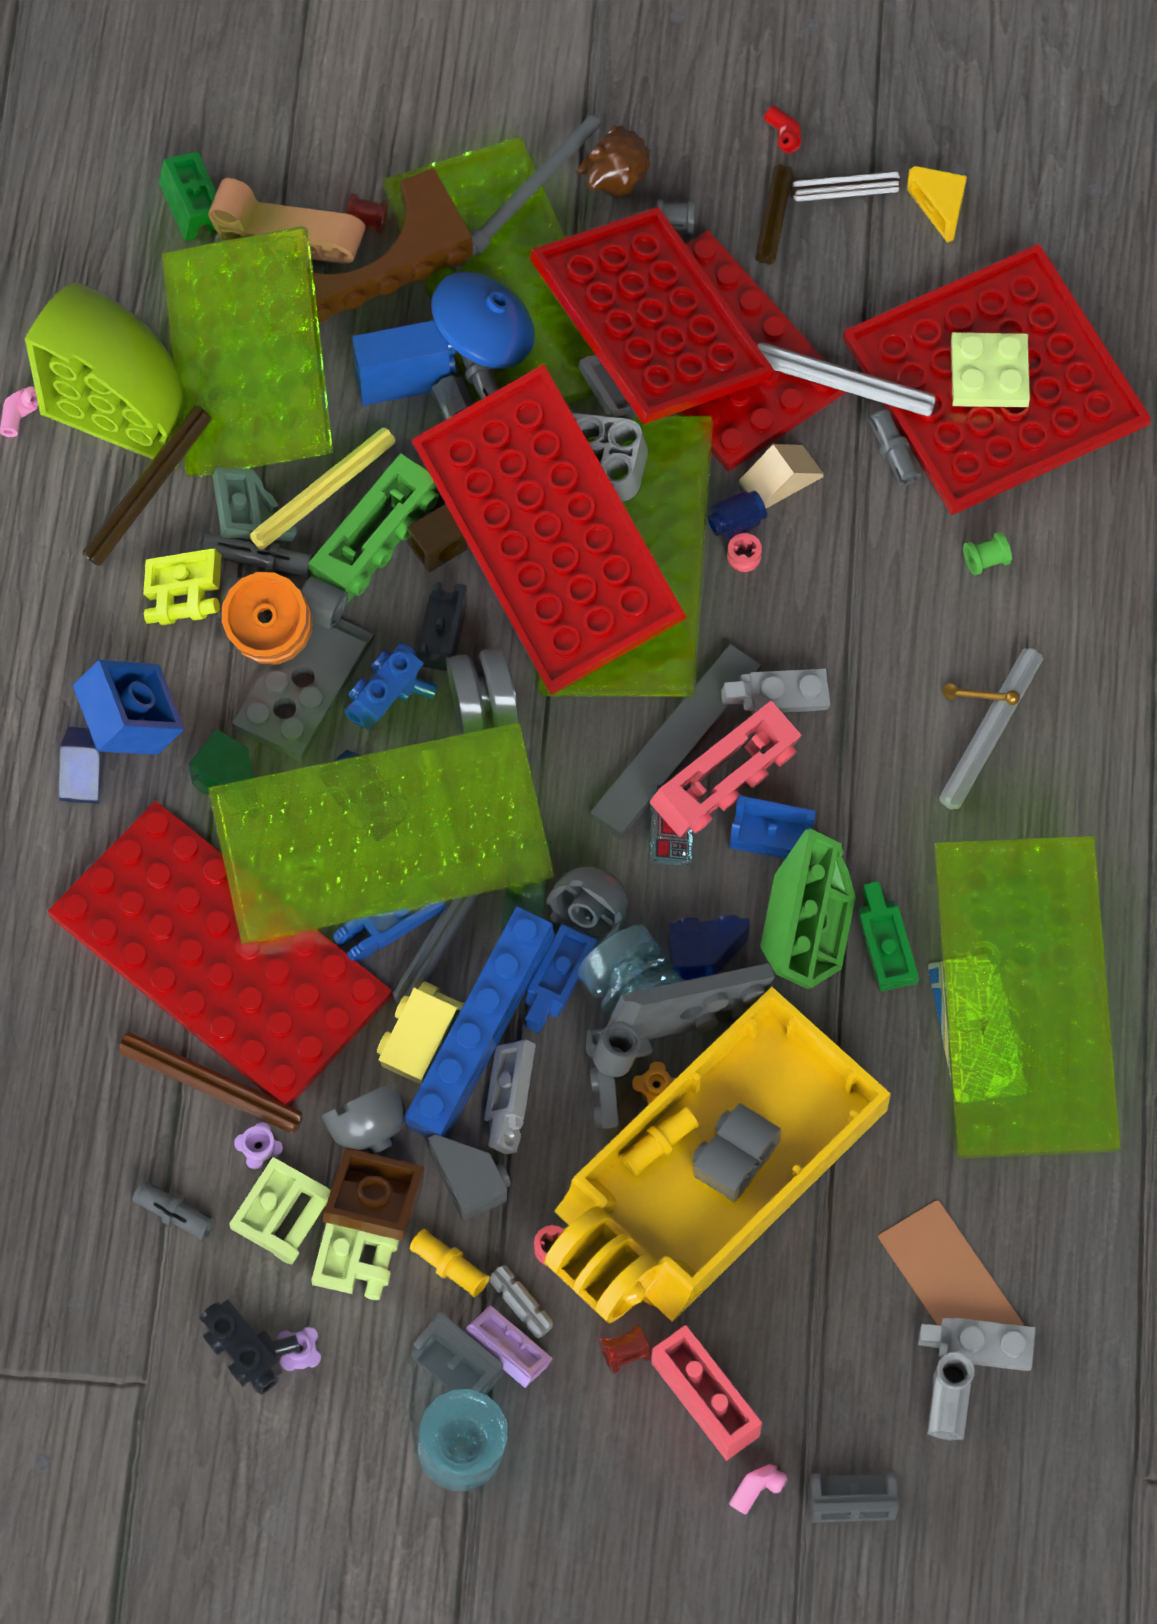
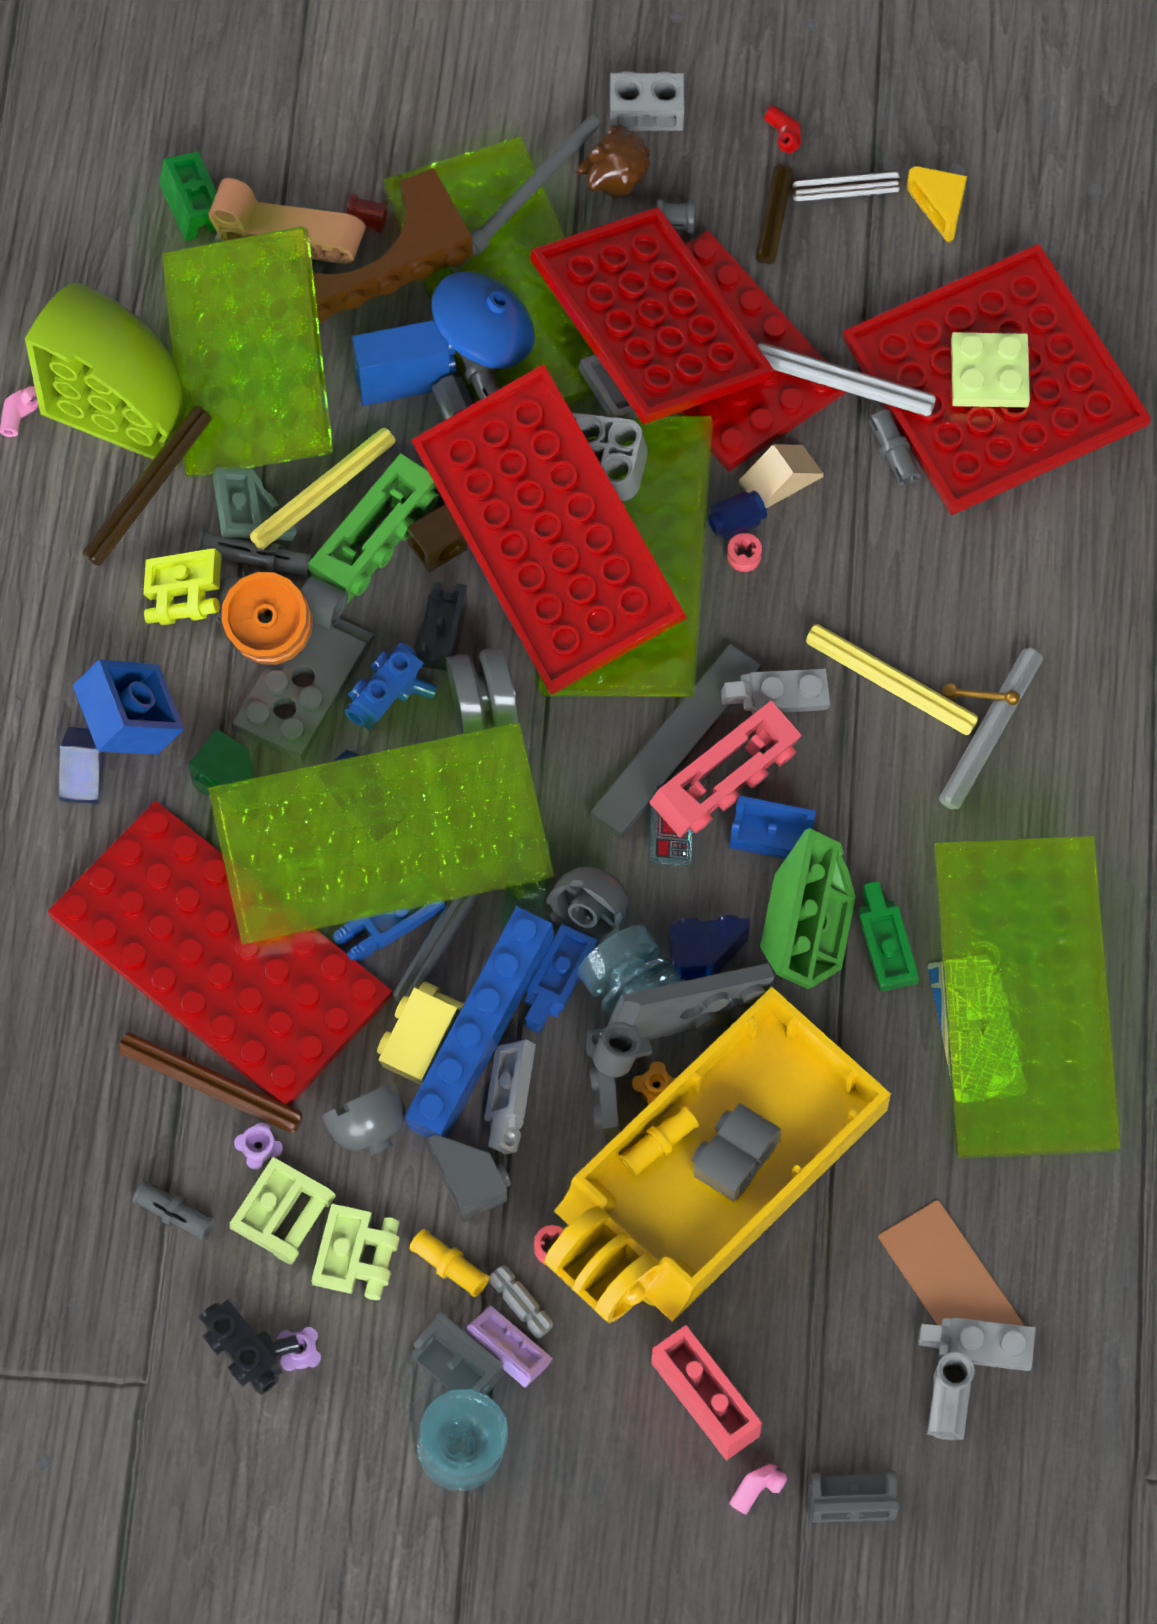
(374, 1194): reddish brown plate -> none
(625, 1349): clear red bush -> none
(646, 109): none -> light grey brick
(892, 679): none -> light yellow axle
(987, 553): bright green bush -> none

